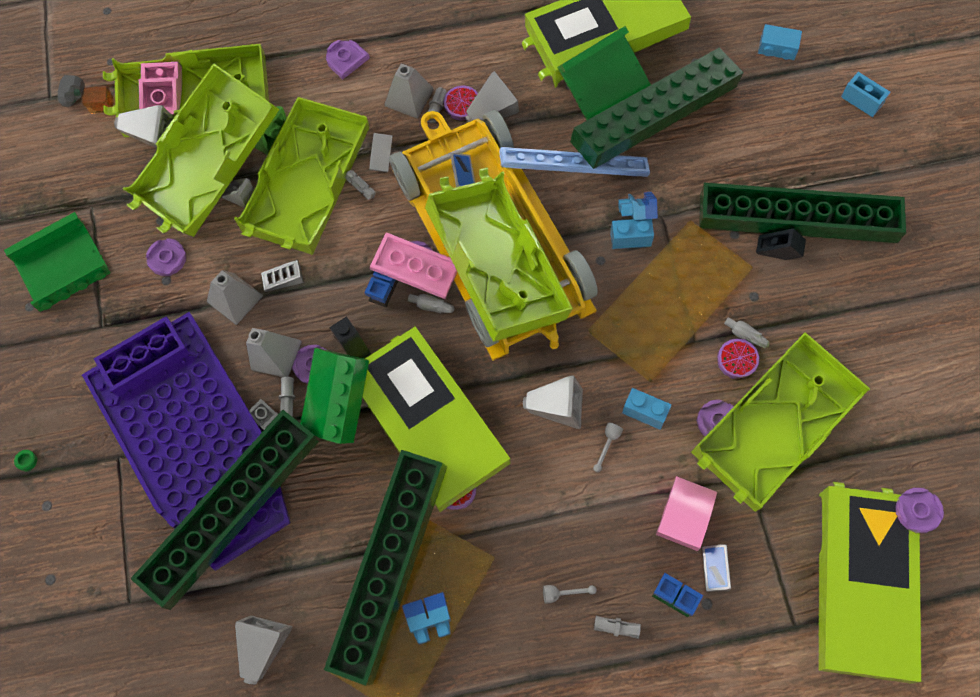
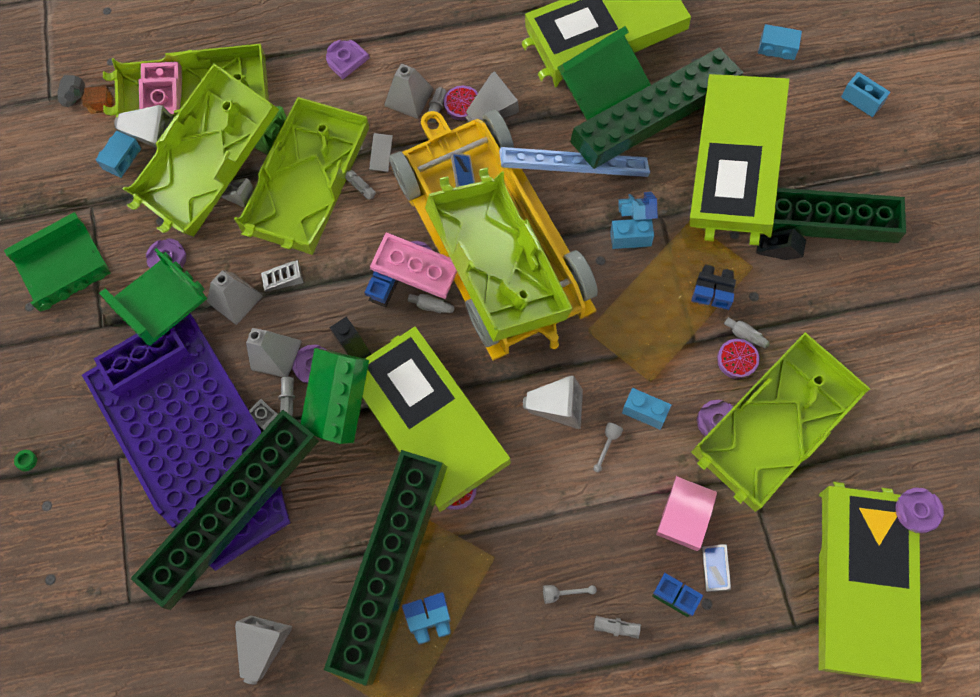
(118, 154): none -> dark azure brick
(157, 299): none -> green panel
(721, 286): none -> hips
(739, 155): none -> lime piece

